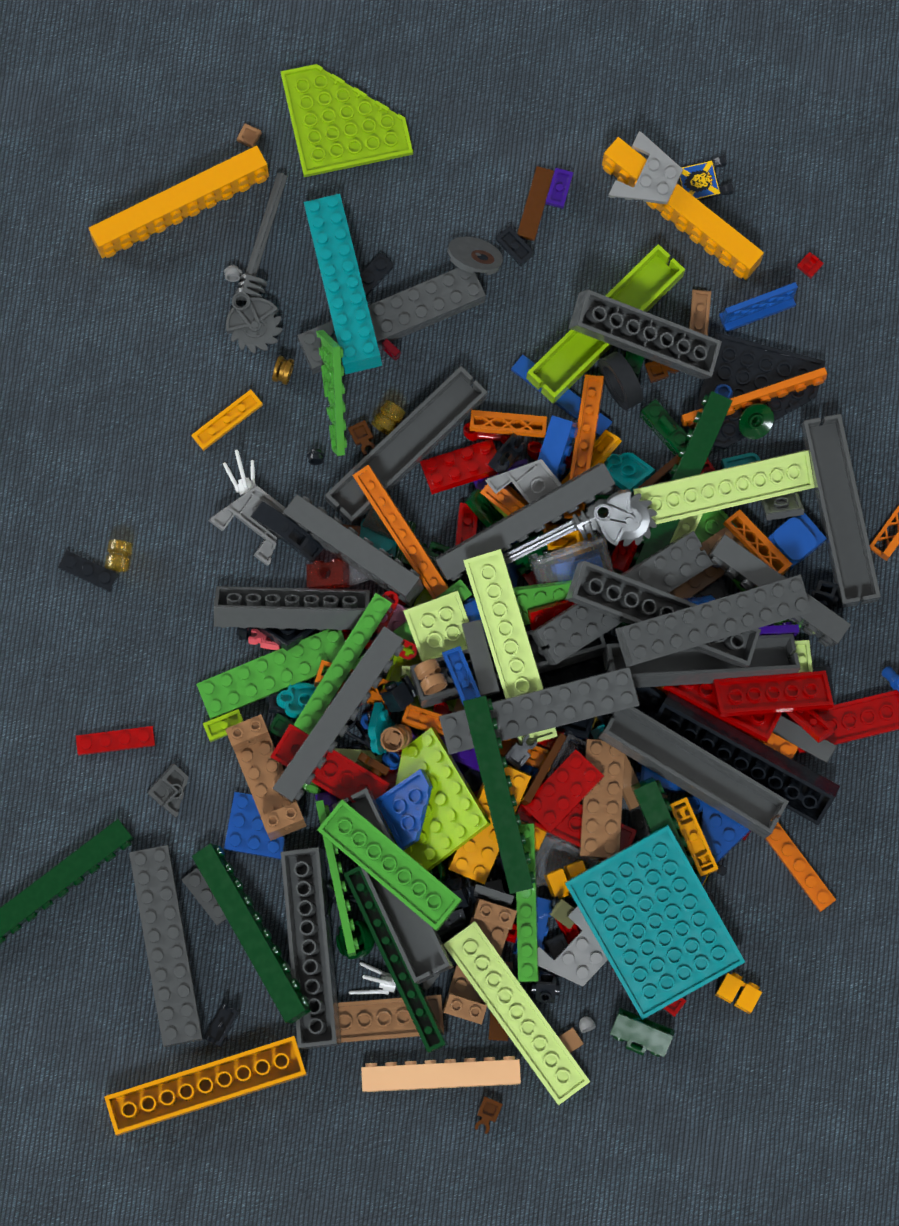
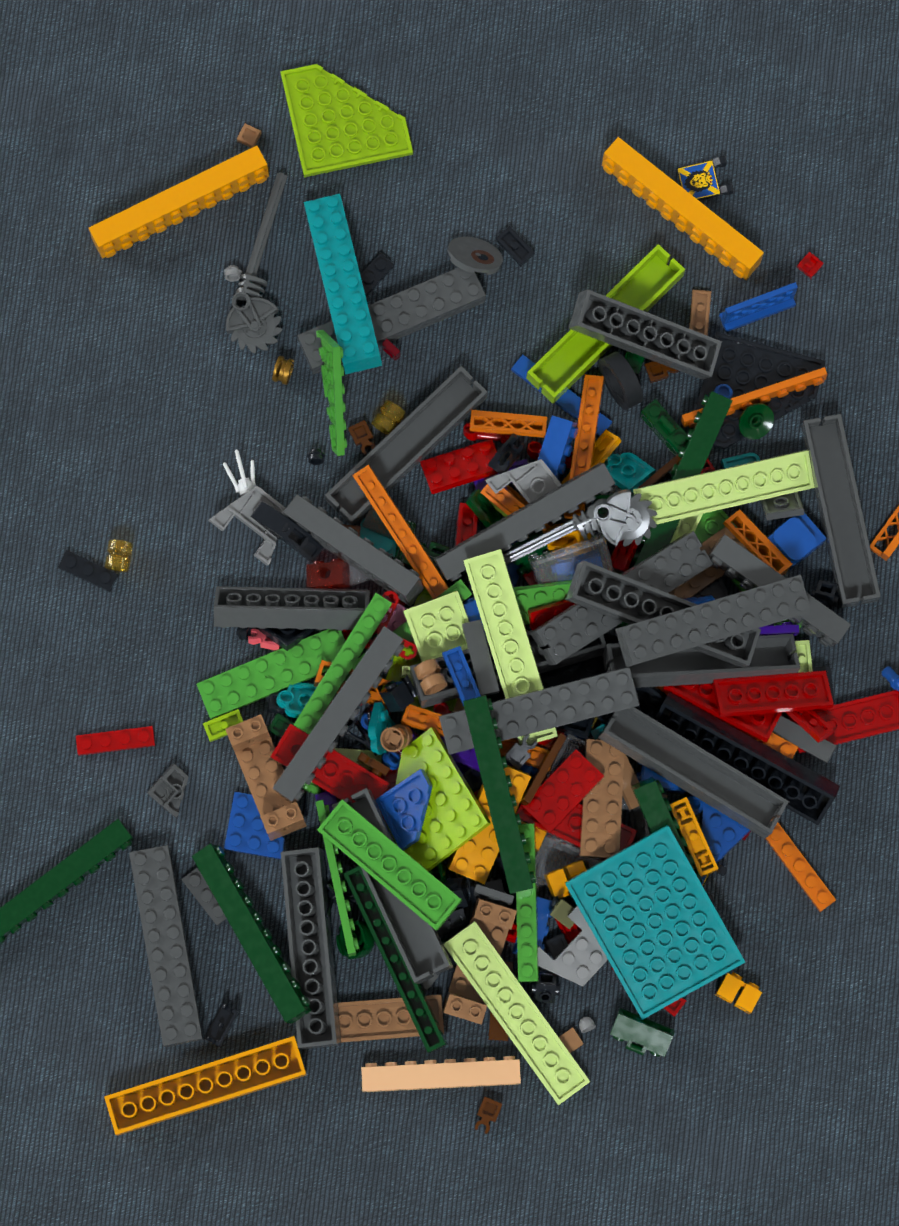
(227, 420): light orange plate -> none
(386, 982): white plant -> none
(535, 203): reddish brown tile -> none
(559, 188): dark purple plate -> none
(656, 179): light grey wing -> none

